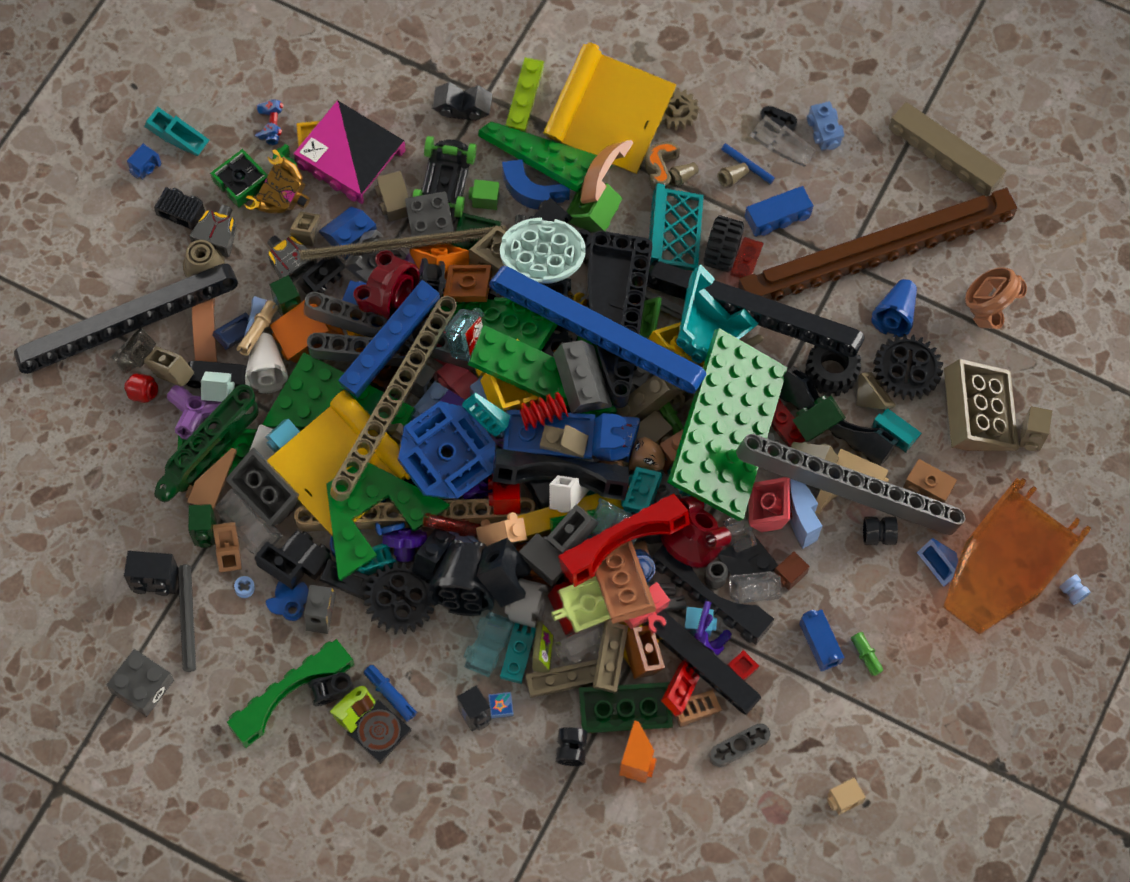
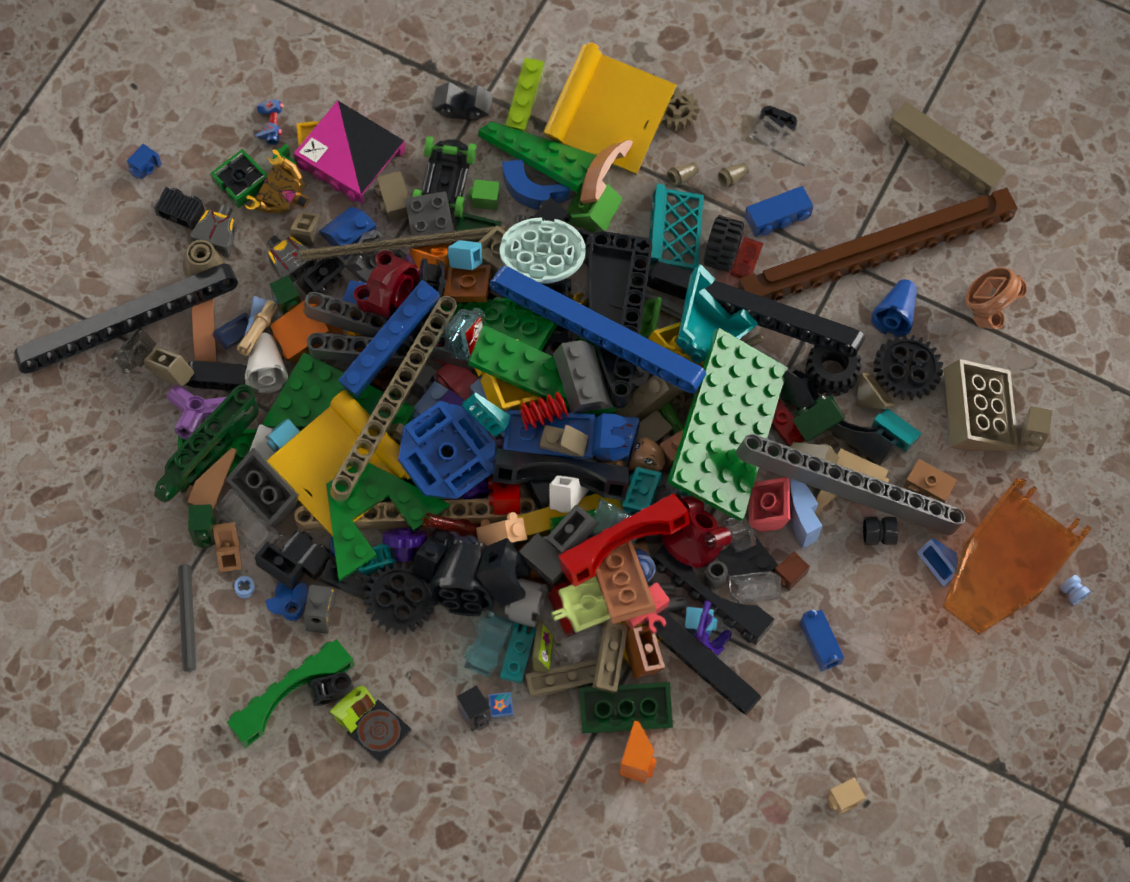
(140, 682): dark grey brick -> none
(141, 388): red head -> none
(151, 572): black brick -> none
(176, 132): teal slope -> none
(216, 386): light aqua brick -> none
(380, 531): blue piece -> none
(389, 692): blue axle -> none
(465, 255): none -> medium azure brick
(571, 749): black wheel -> none
(655, 162): dark tan animal -> none
(680, 689): red hinge -> none
(682, 720): medium nougat slope -> none
(738, 754): dark grey beam -> none
(743, 665): red plate -> none
(751, 165): blue bar -> none
(825, 126): medium blue brick -> none
(867, 653): bright green axle -> none

